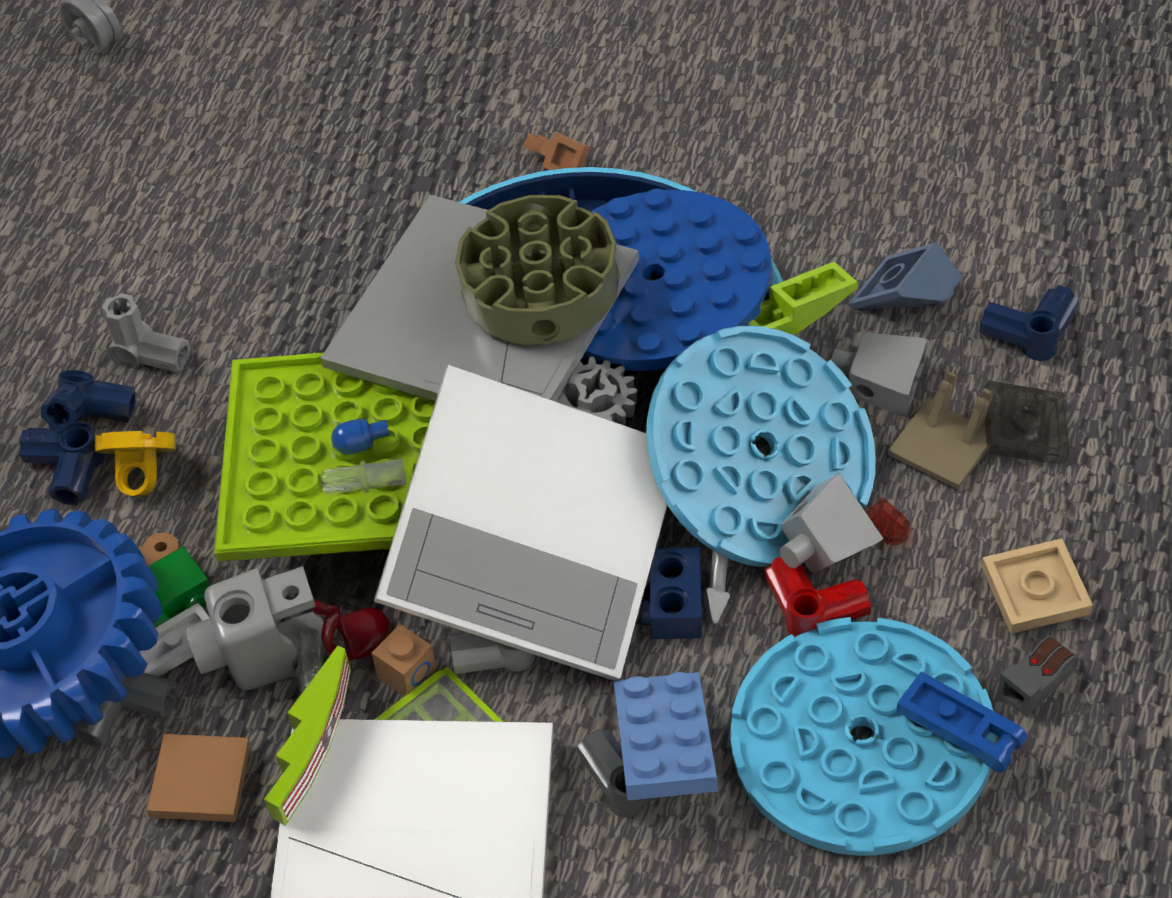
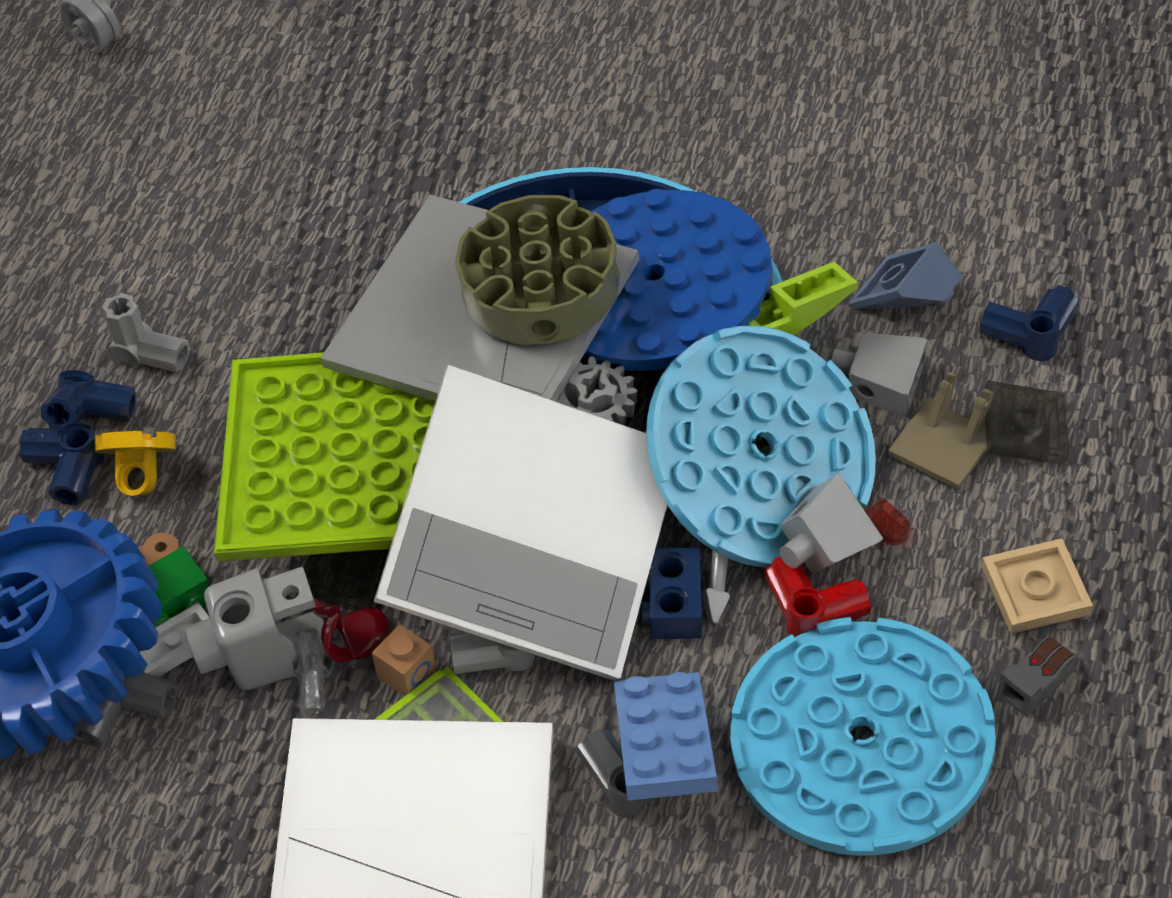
(199, 778): medium nougat tile -> none
(314, 726): lime slope -> none
(357, 435): blue cylinder -> none
(364, 476): clear axle -> none
(559, 152): nougat plate -> none
(961, 721): blue plate -> none

